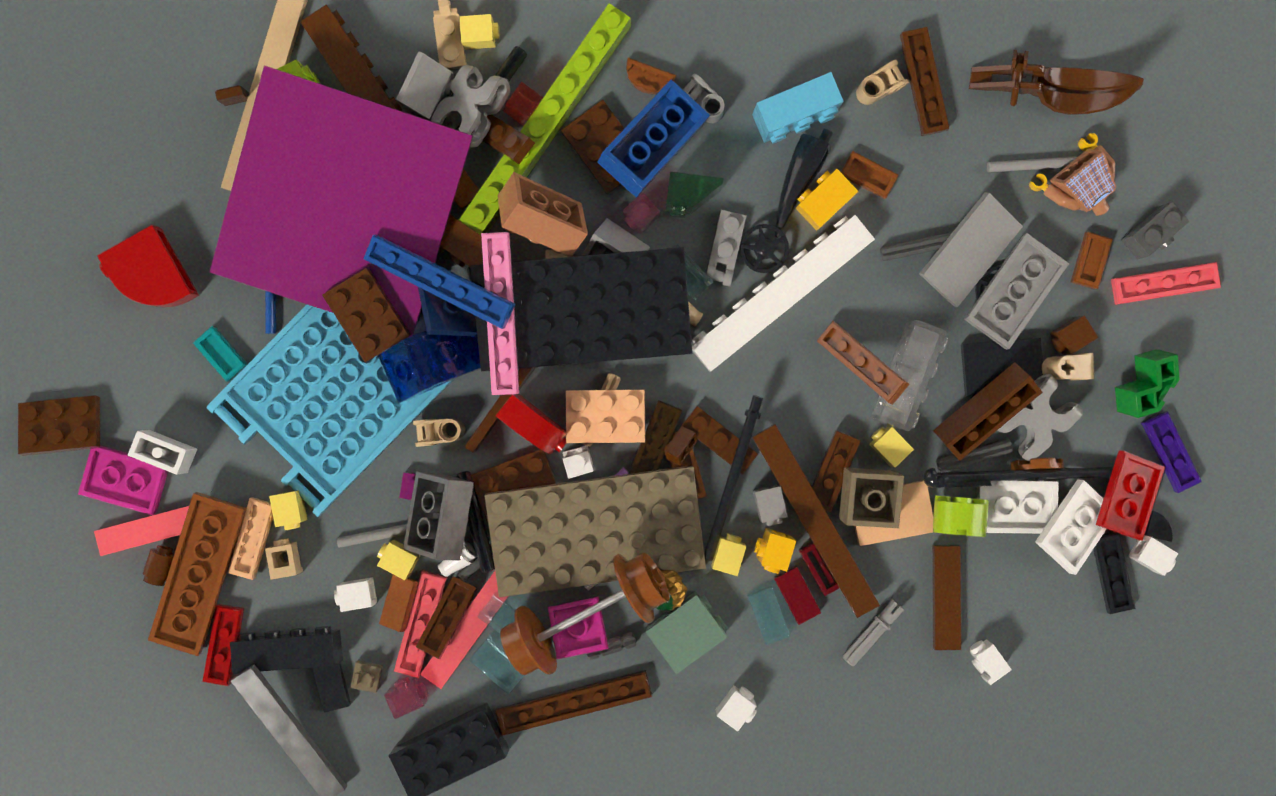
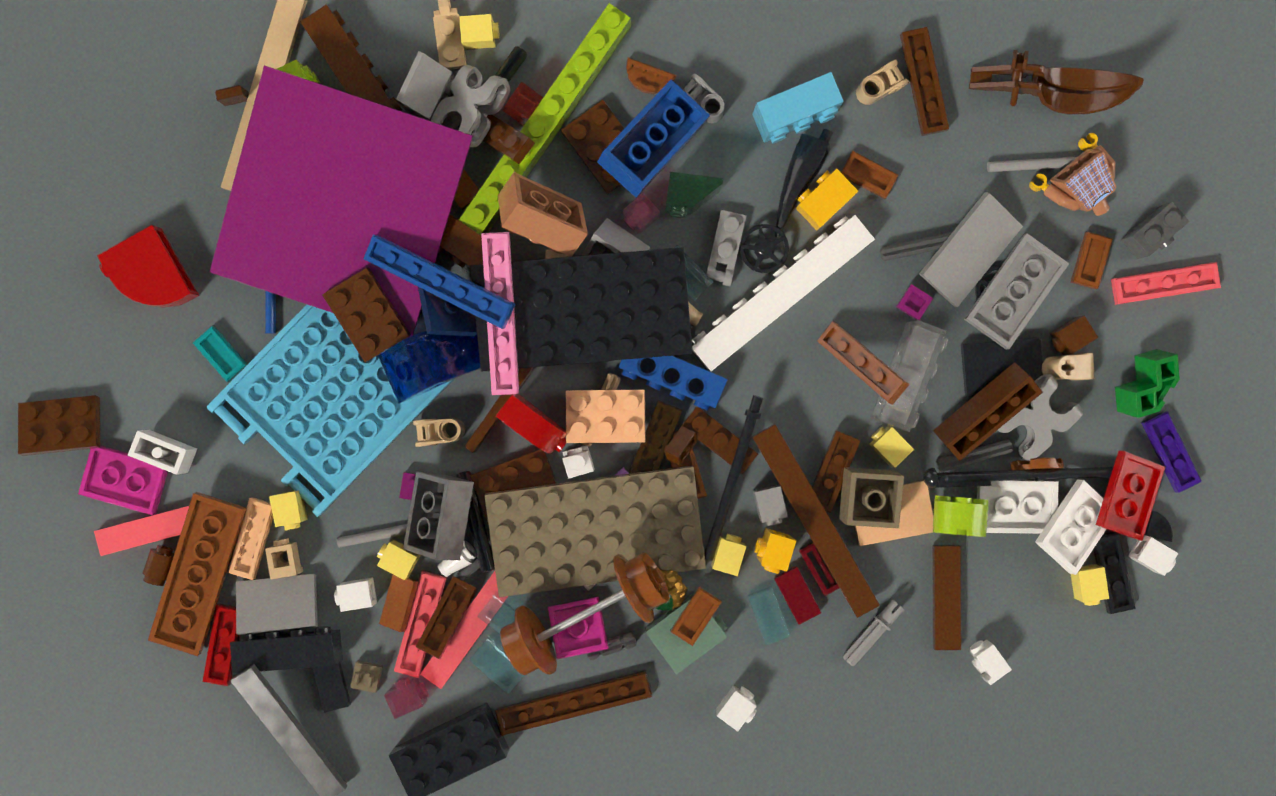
(276, 604): none -> light grey tile
(695, 616): none -> dark orange tile
(712, 383): none -> blue brick
(914, 302): none -> magenta plate
(1090, 584): none -> light yellow brick

